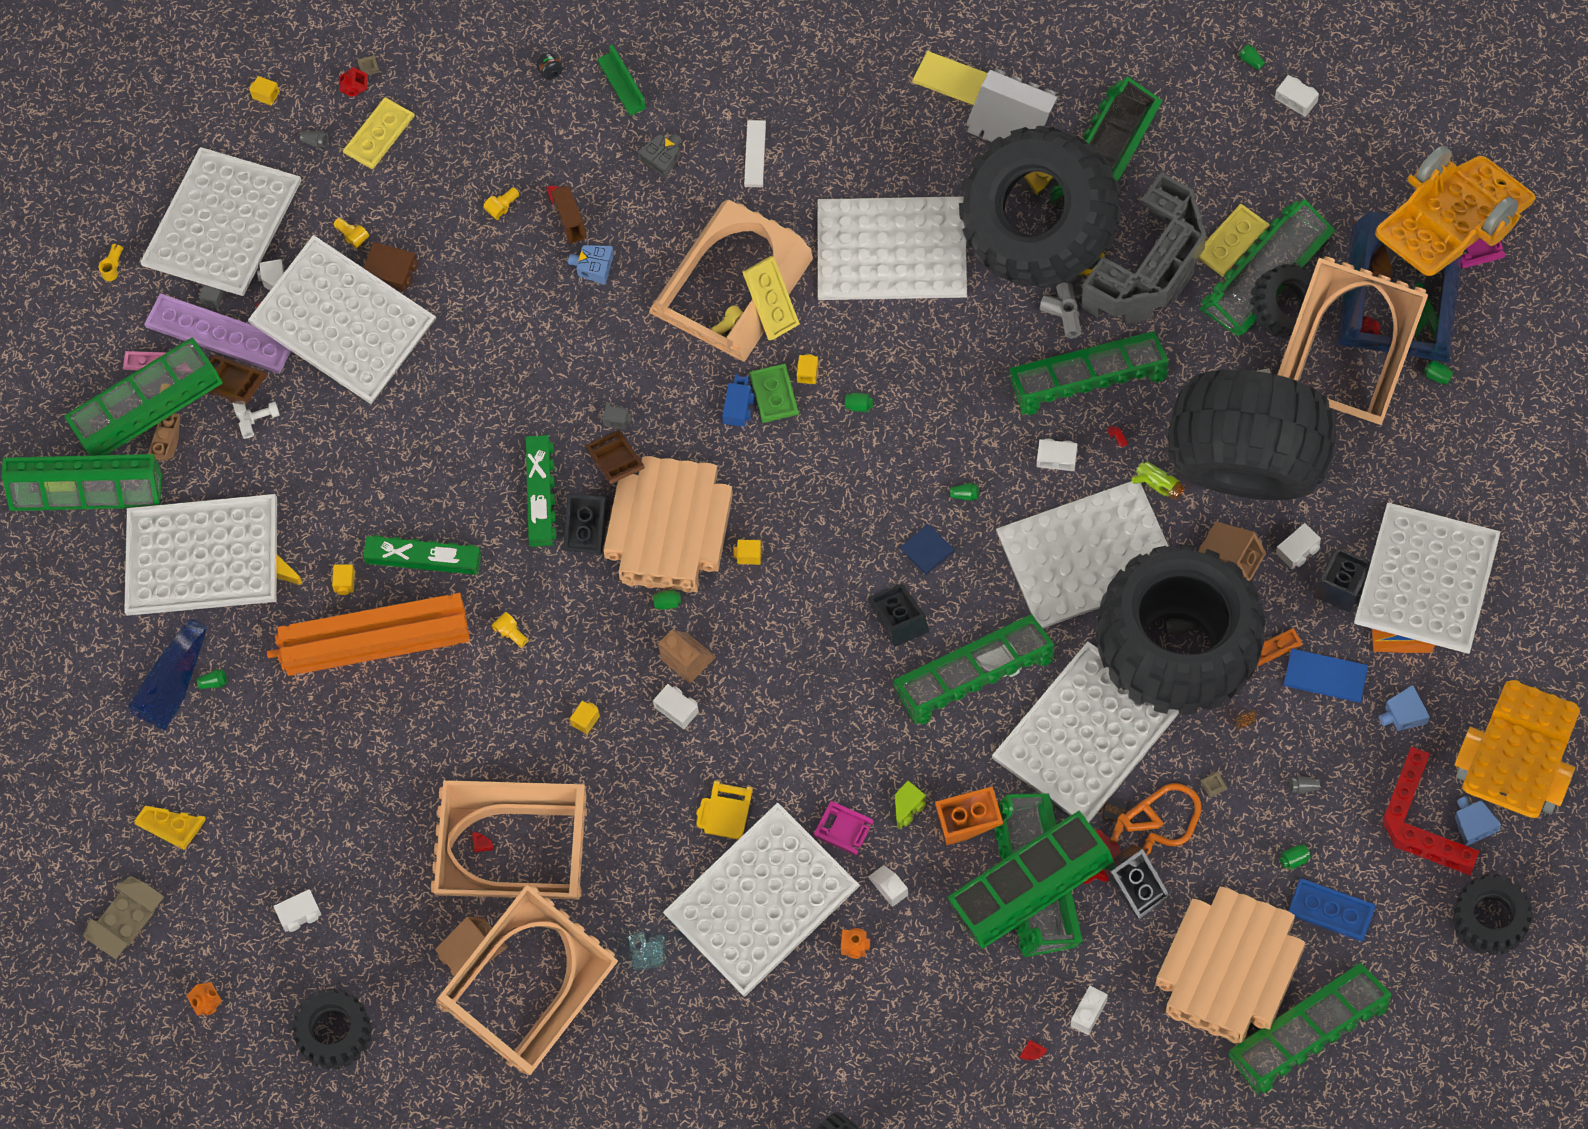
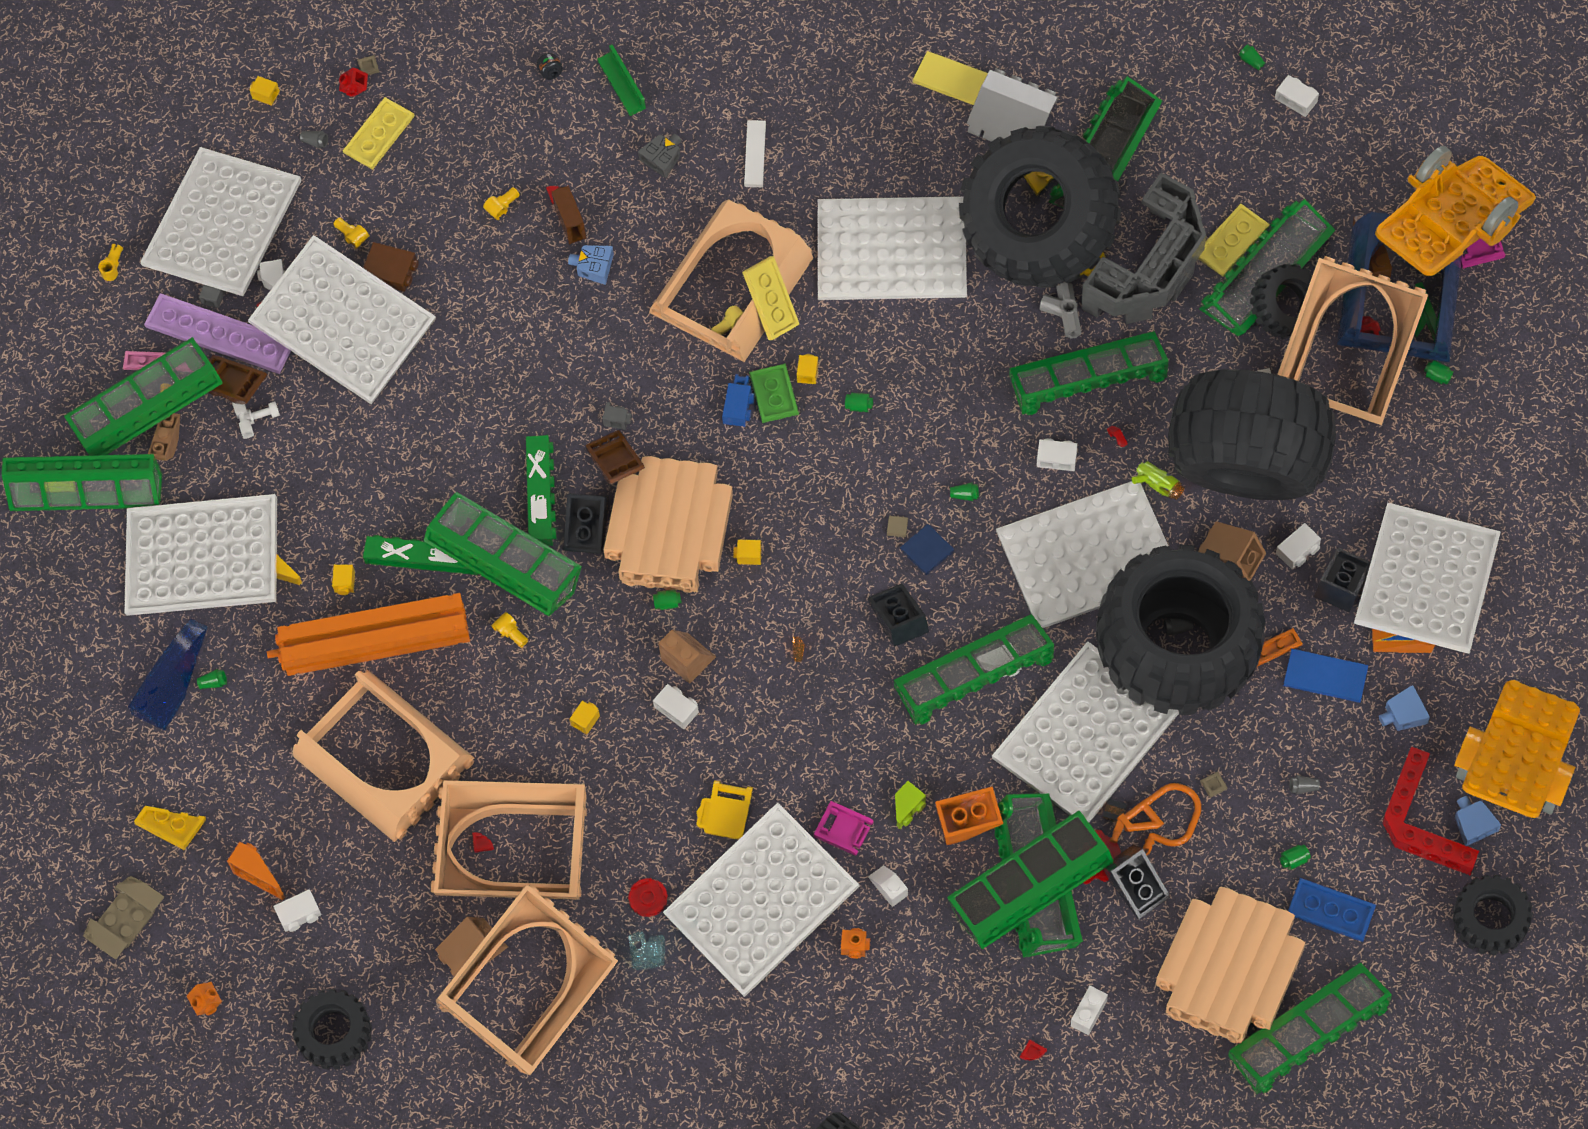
(249, 866): none -> orange slope
(386, 809): none -> light nougat panel
(503, 554): none -> window
(643, 901): none -> red tile
(798, 649): none -> clear orange tile
(897, 526): none -> dark tan tile
(1245, 719): clear orange tile -> none

